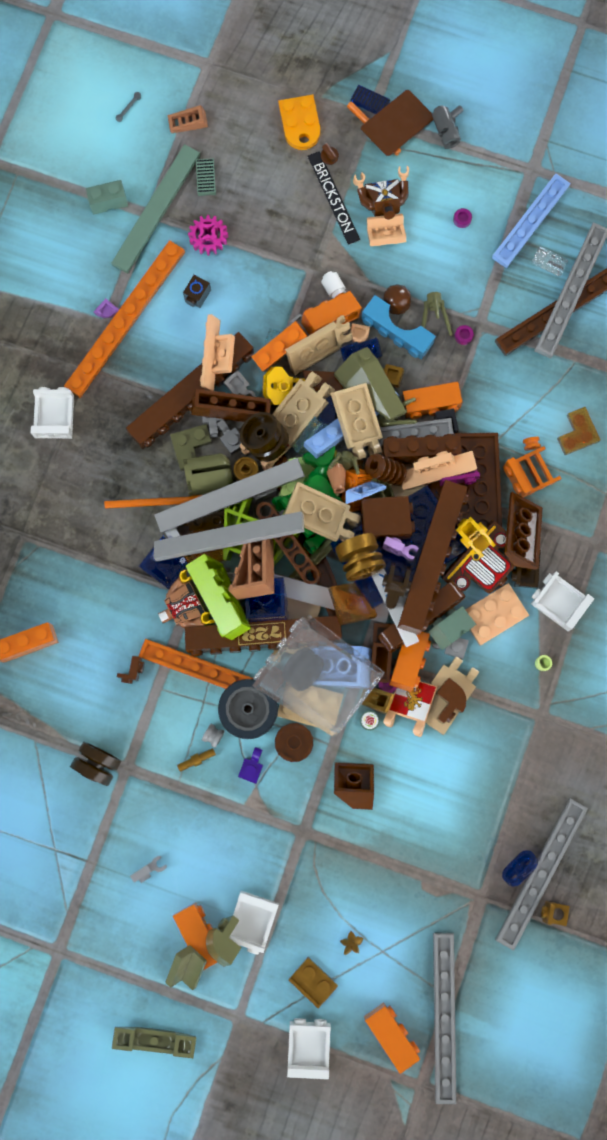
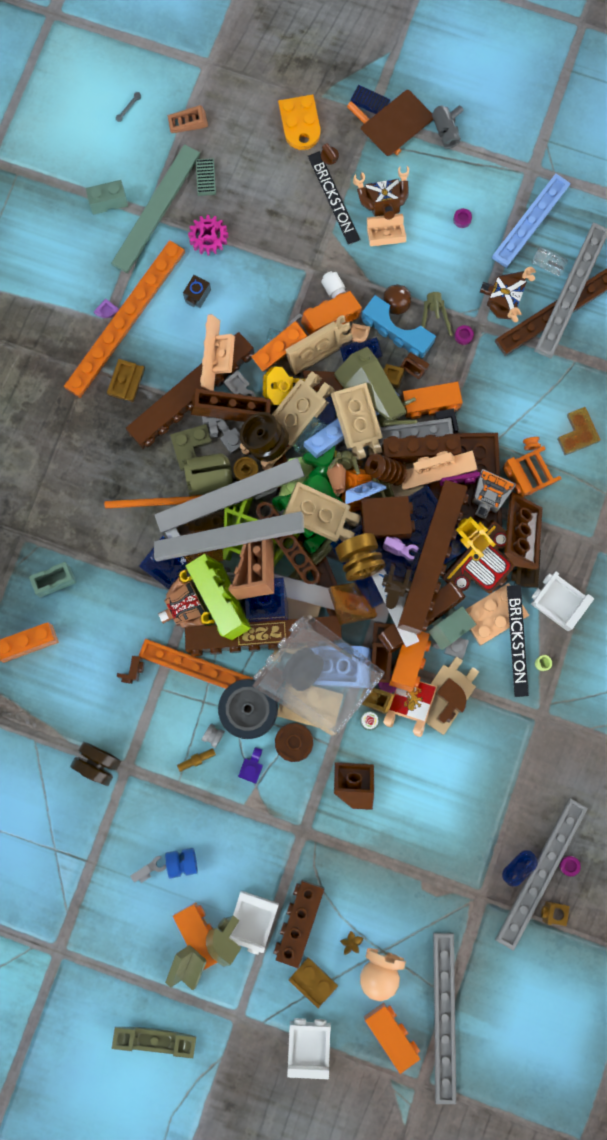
(52, 579): none -> sand green brick
(53, 413): white panel -> none
(125, 380): none -> pearl gold plate
(181, 863): none -> blue wheel
(299, 924): none -> reddish brown brick
(380, 976): none -> light nougat tile
(415, 365): none -> reddish brown piece
(491, 493): none -> torso
(507, 293): none -> torso
(517, 641): none -> black sticker
(570, 866): none -> magenta tile

